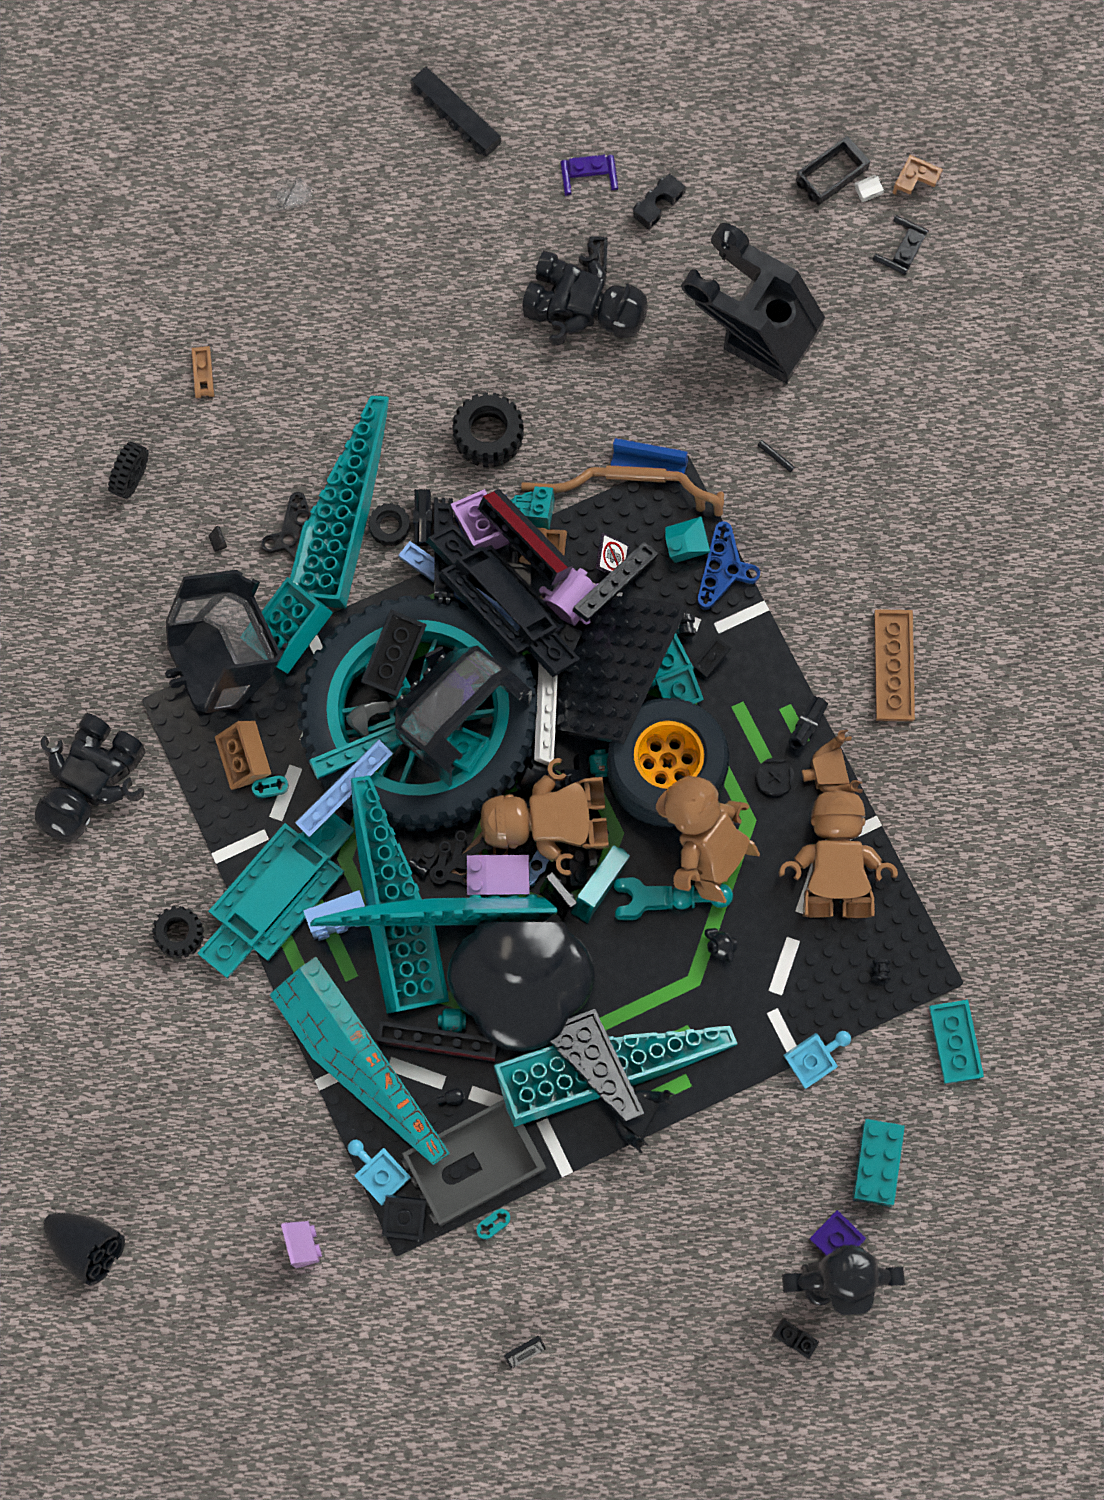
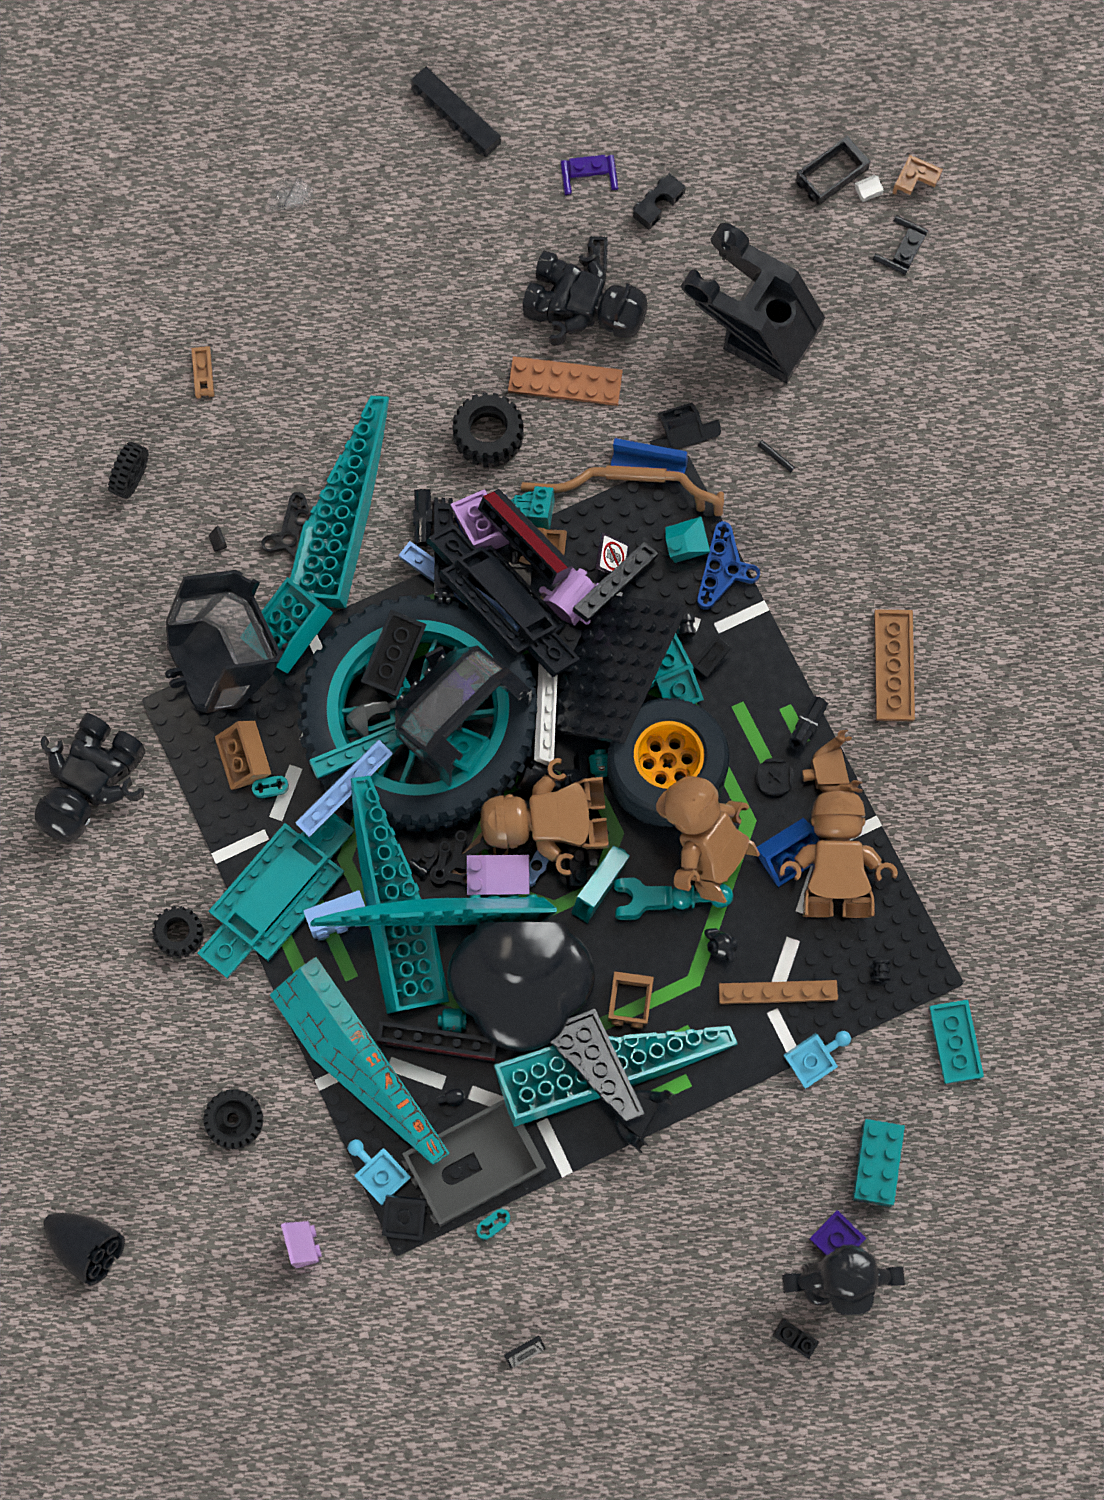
(222, 1107): none -> black wheel
(385, 511): black tyre -> none
(558, 896): black plate -> none
(565, 381): none -> nougat plate
(635, 980): none -> medium nougat window
(684, 427): none -> black plate
(778, 992): none -> medium nougat plate
(784, 848): none -> blue slope

